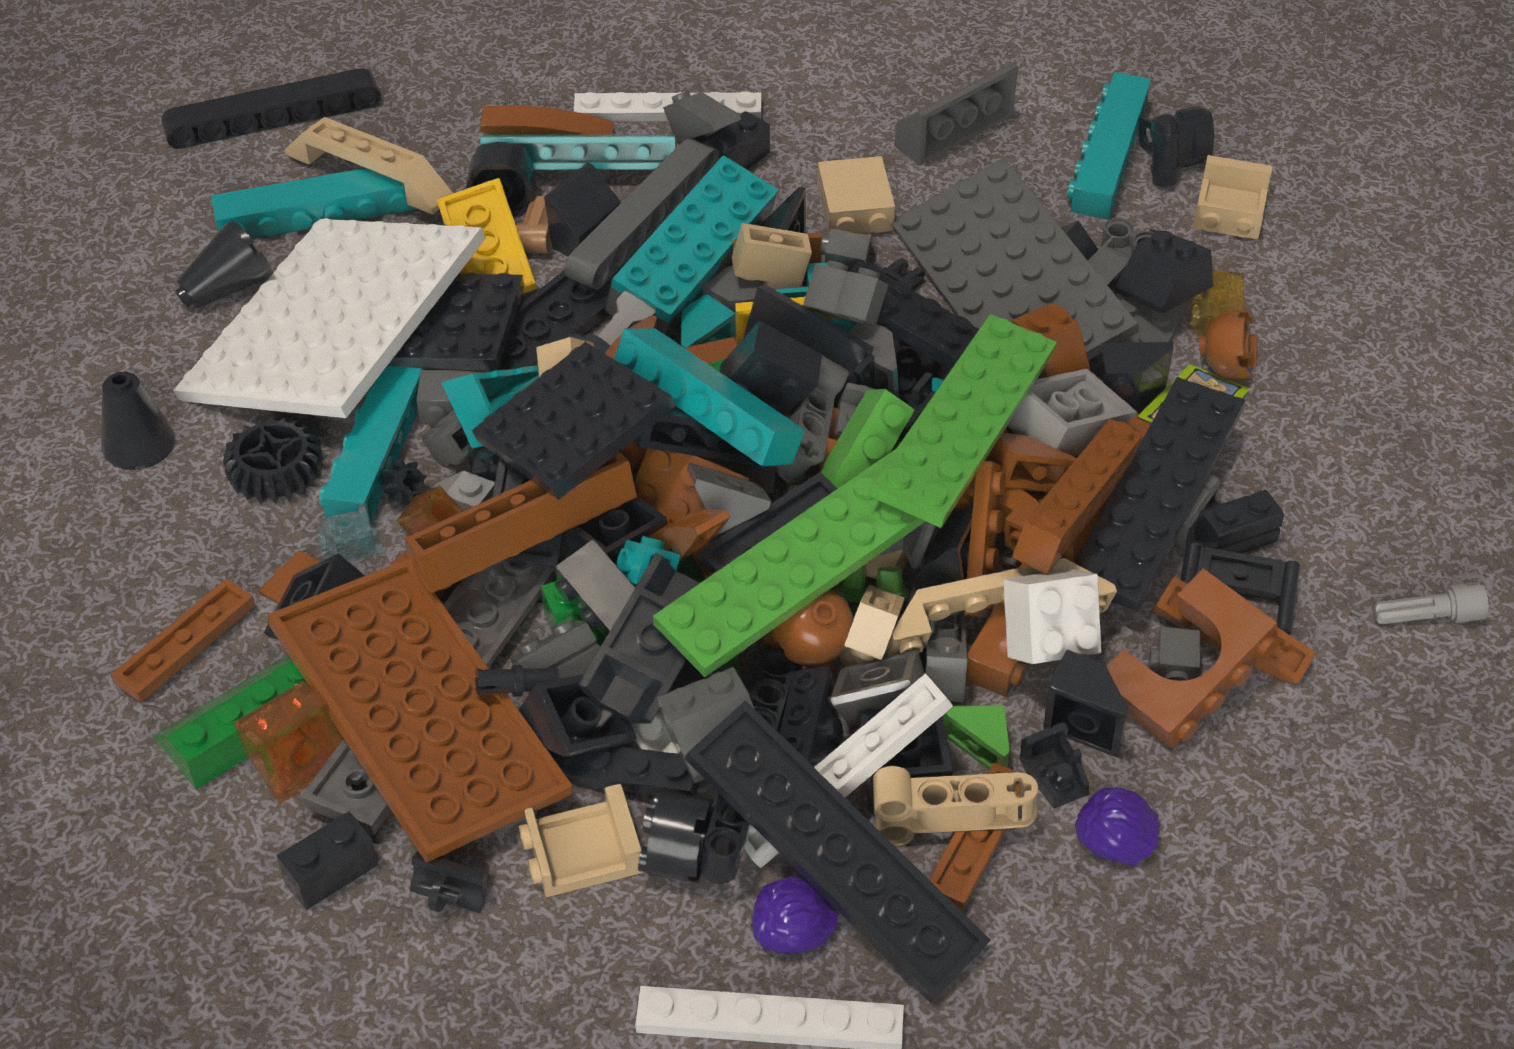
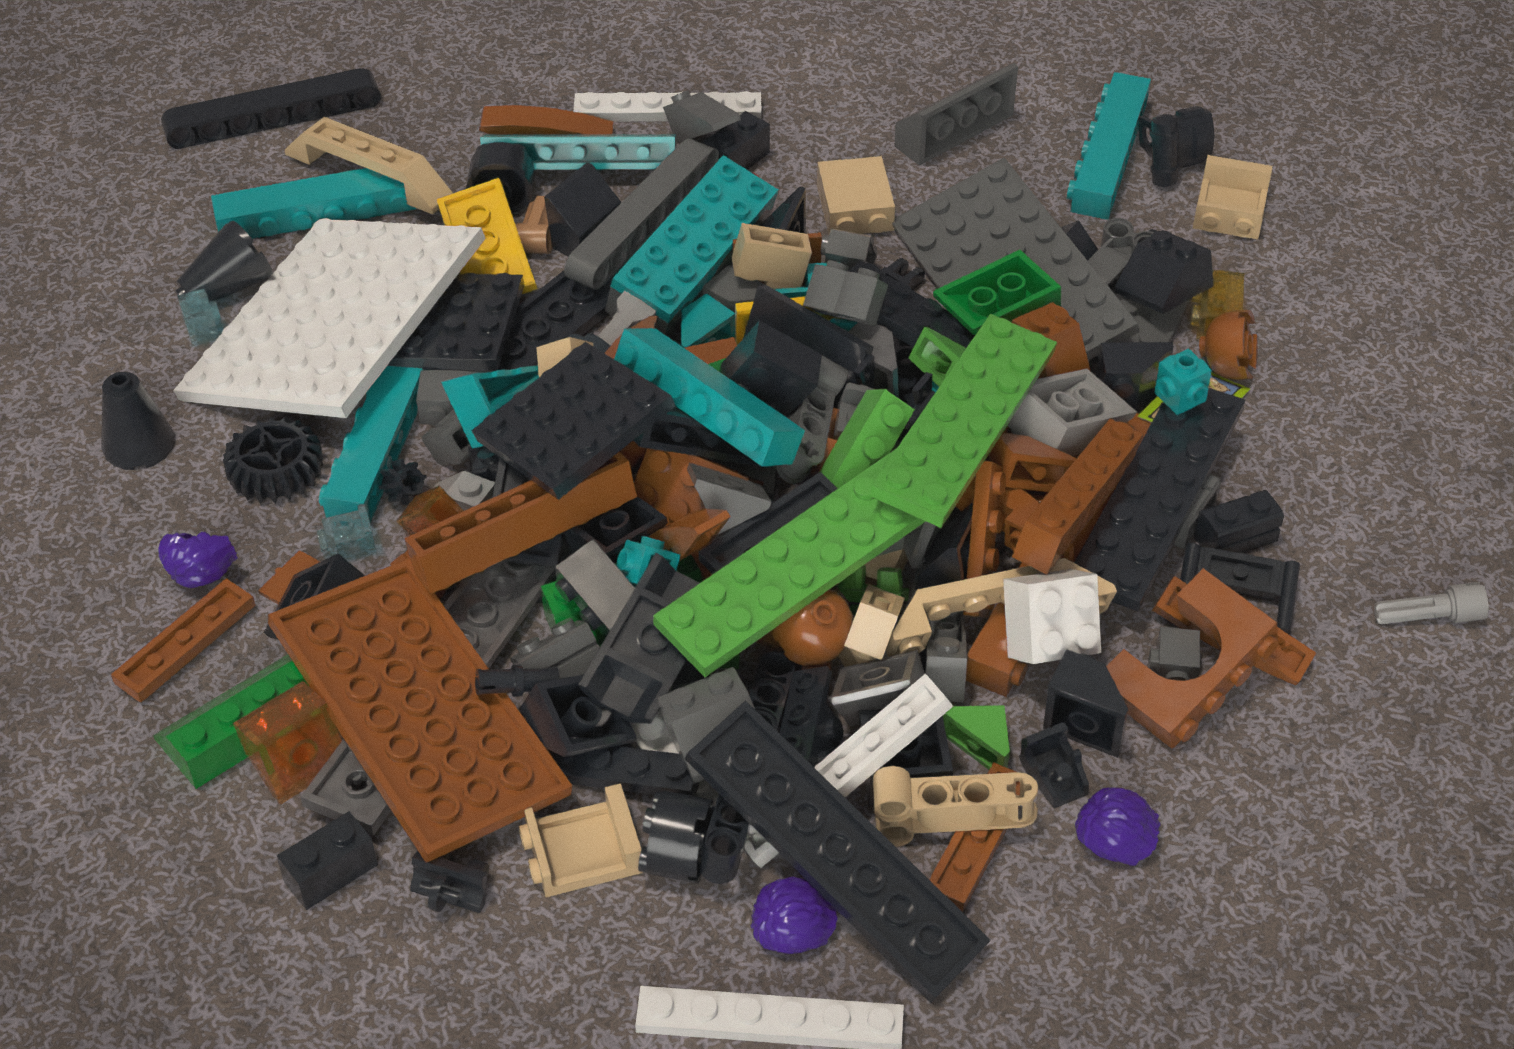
(196, 559): none -> dark purple hair
(200, 317): none -> clear light blue brick
(935, 354): none -> bright green slope
(1001, 288): none -> green slope
(1182, 381): none -> teal brick

